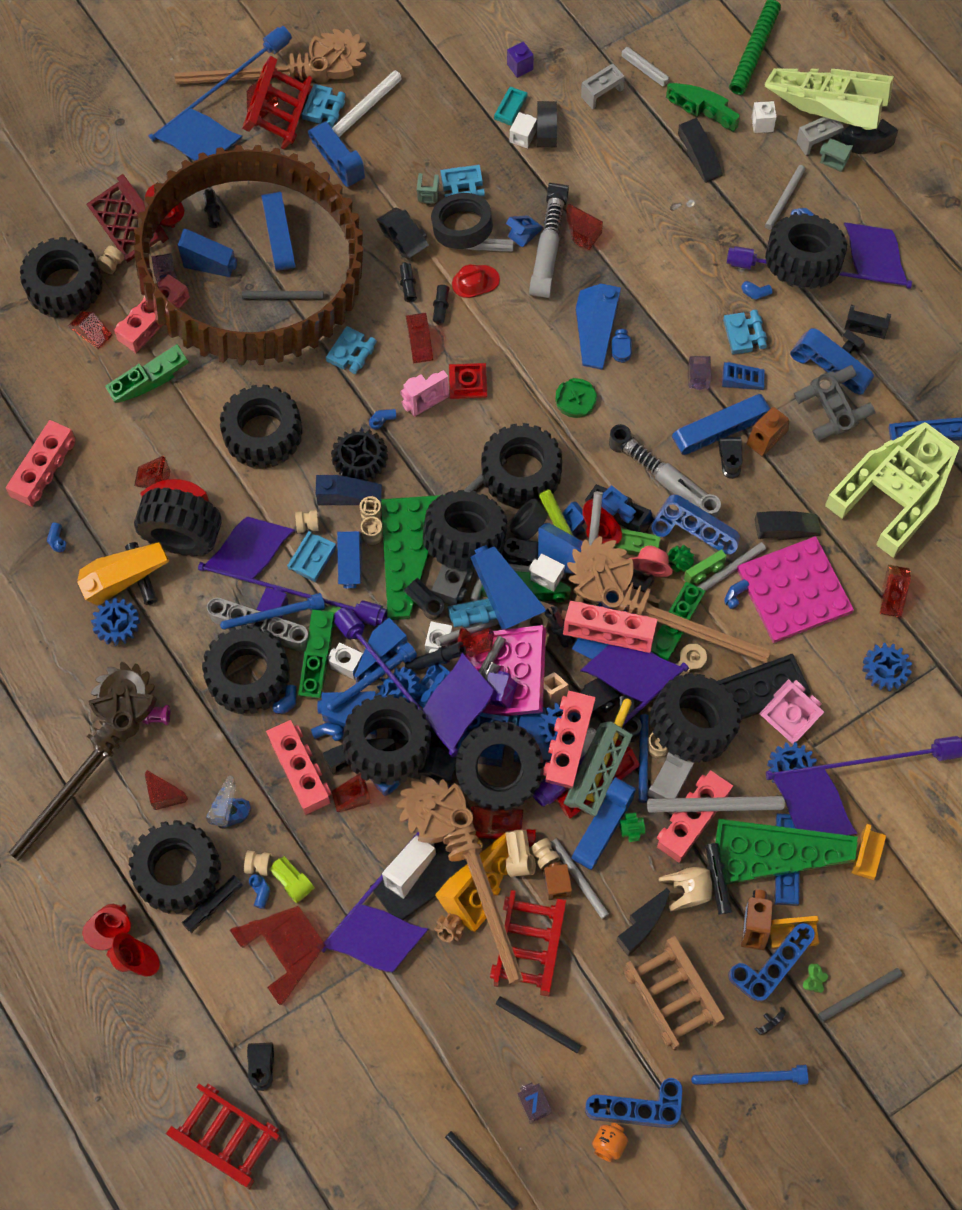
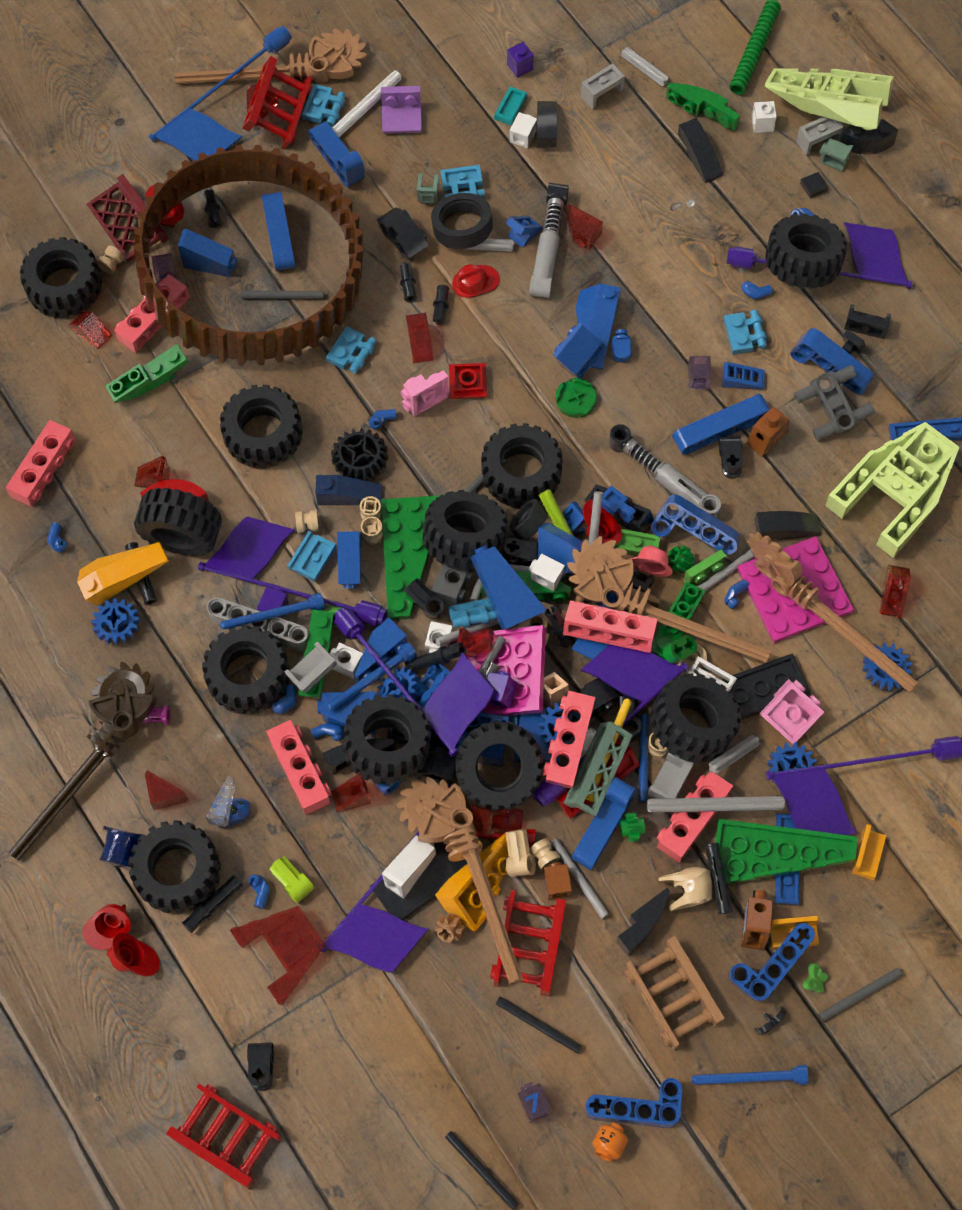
(118, 847): none -> clear blue piece
(257, 863): tan wheel -> none
(311, 668): none -> light grey panel
(401, 109): none -> medium lavender bracket
(578, 351): none -> blue slope
(678, 646): none -> green beam
(699, 661): none -> white tile
(734, 754): none -> light grey axle
(785, 197): light grey bar -> none
(787, 581): none -> medium nougat piece
(813, 184): none -> black tile

